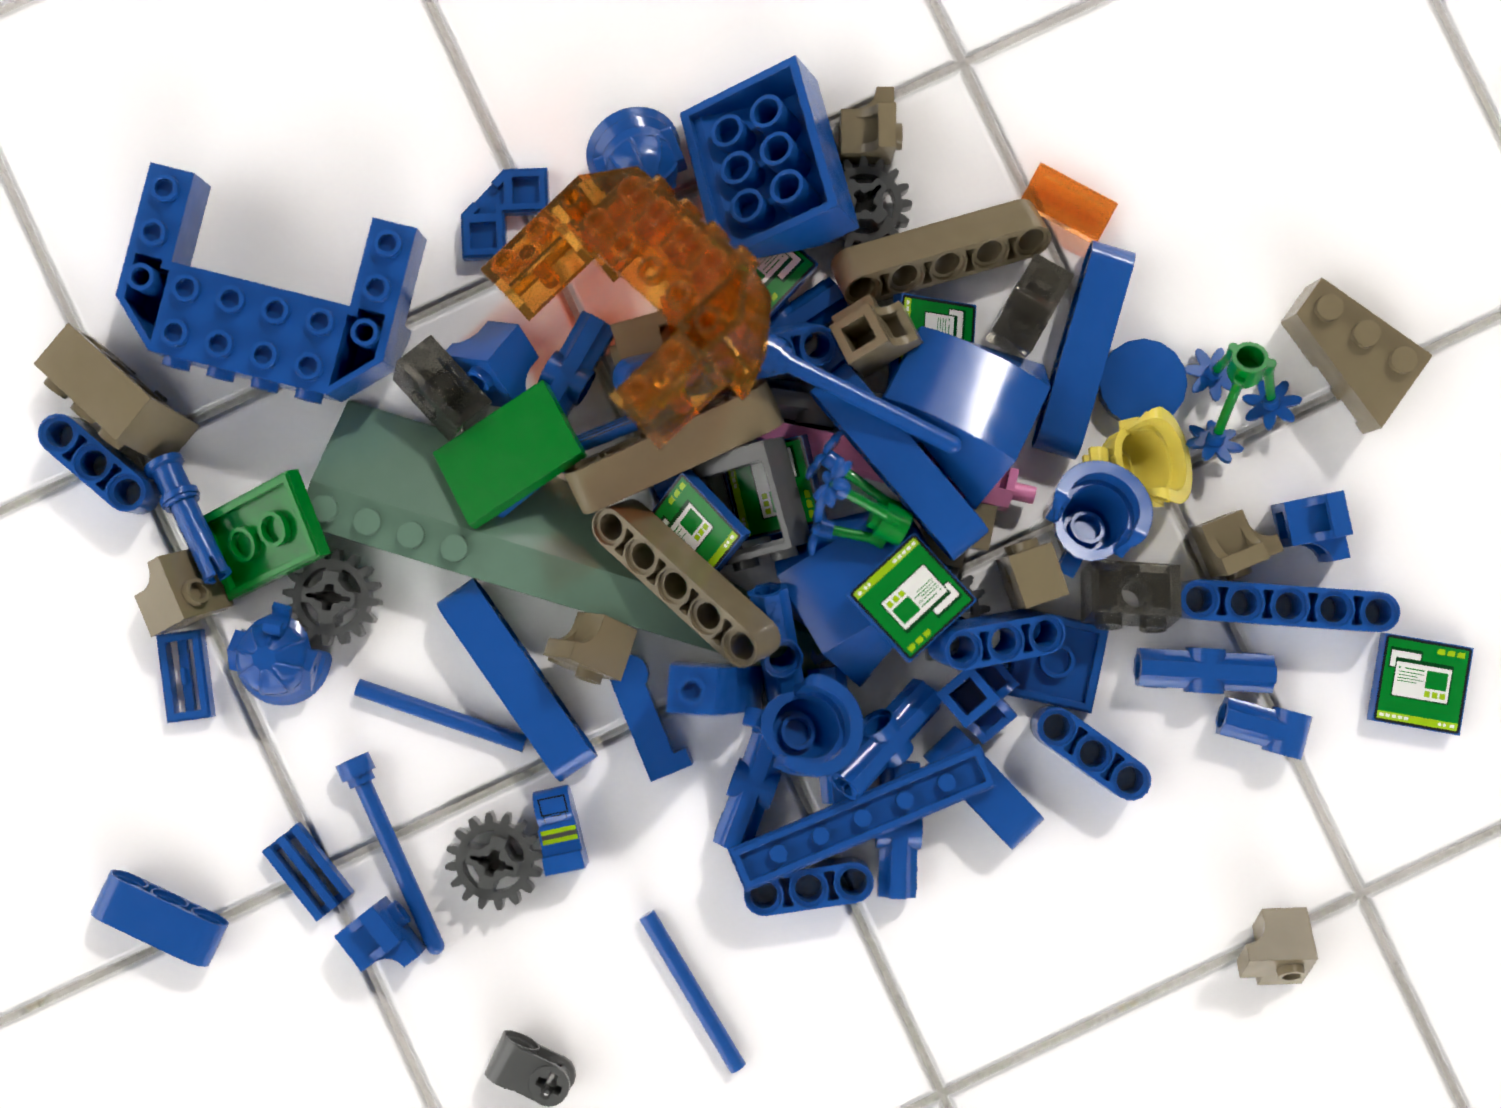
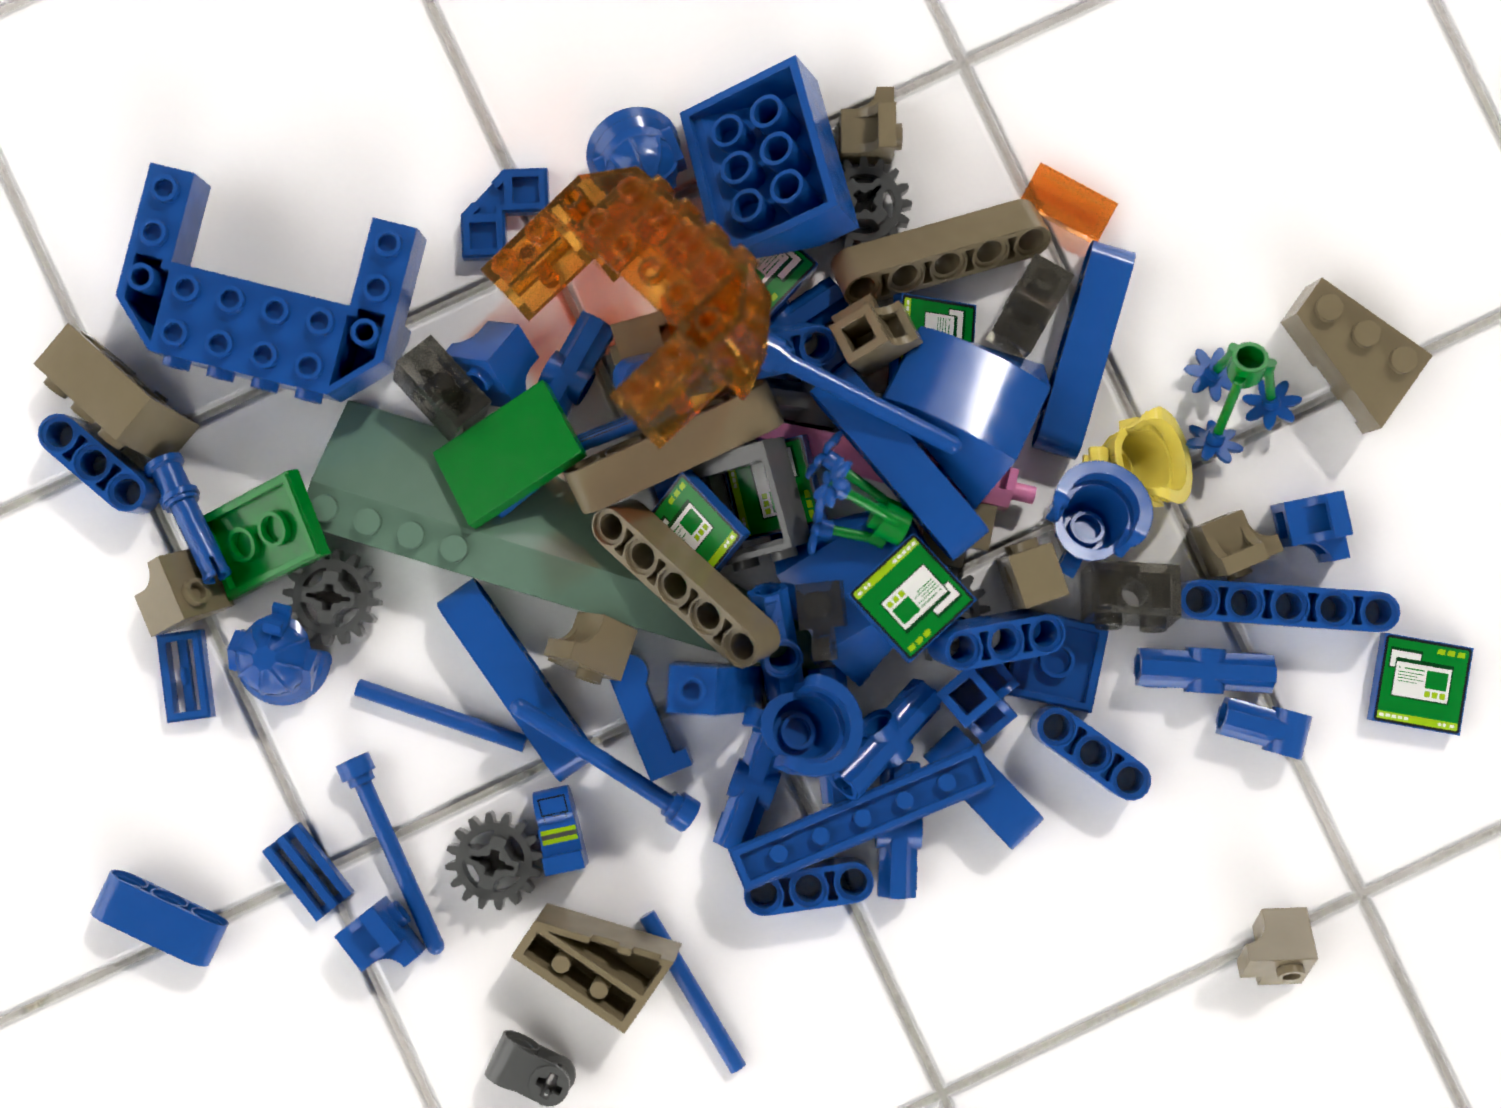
(597, 961): none -> dark tan wedge
(677, 808): none -> blue piece
(821, 609): none -> clear smoke plate
(1140, 378): blue tile -> none

